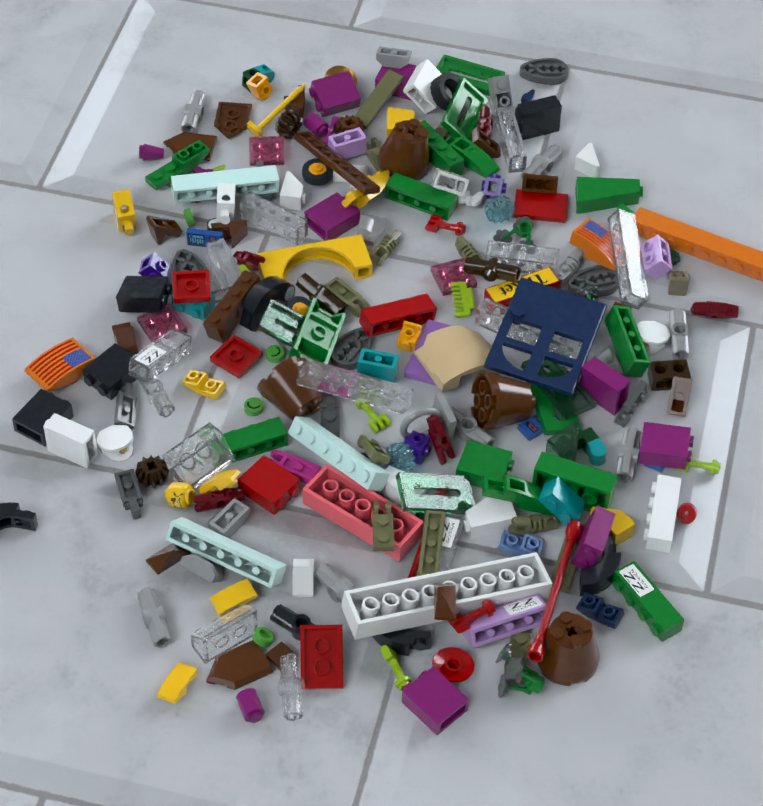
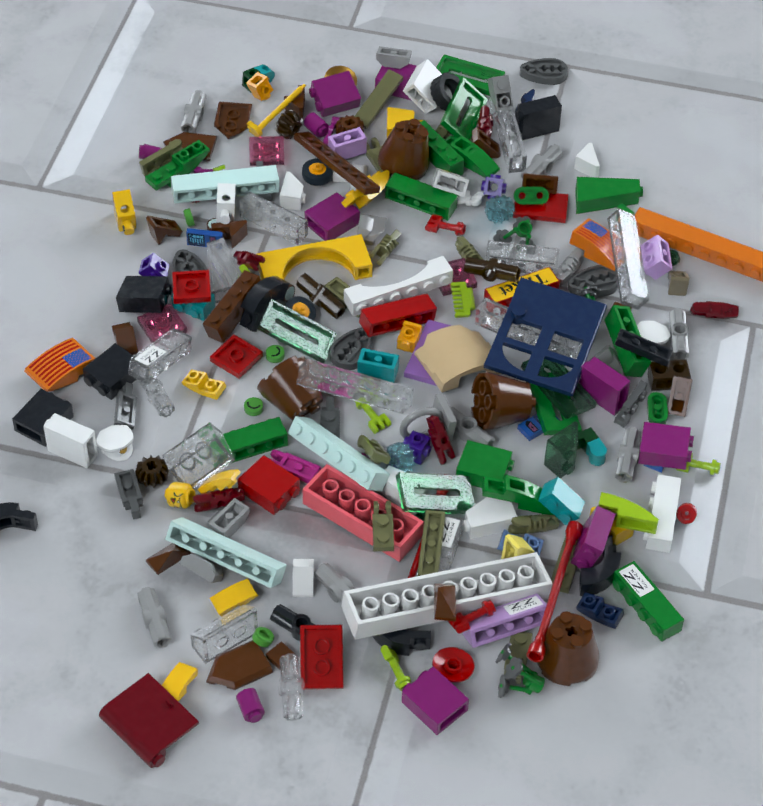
(148, 719): none -> dark red door
(160, 157): none -> olive hinge
(317, 334): green piece -> none
(434, 275): none -> white arch
(515, 546): none -> light yellow slope
(530, 195): none -> green plate
(591, 484): green brick -> none
(629, 514): none -> lime slope
(643, 347): none -> black tile
(657, 408): none -> green plate

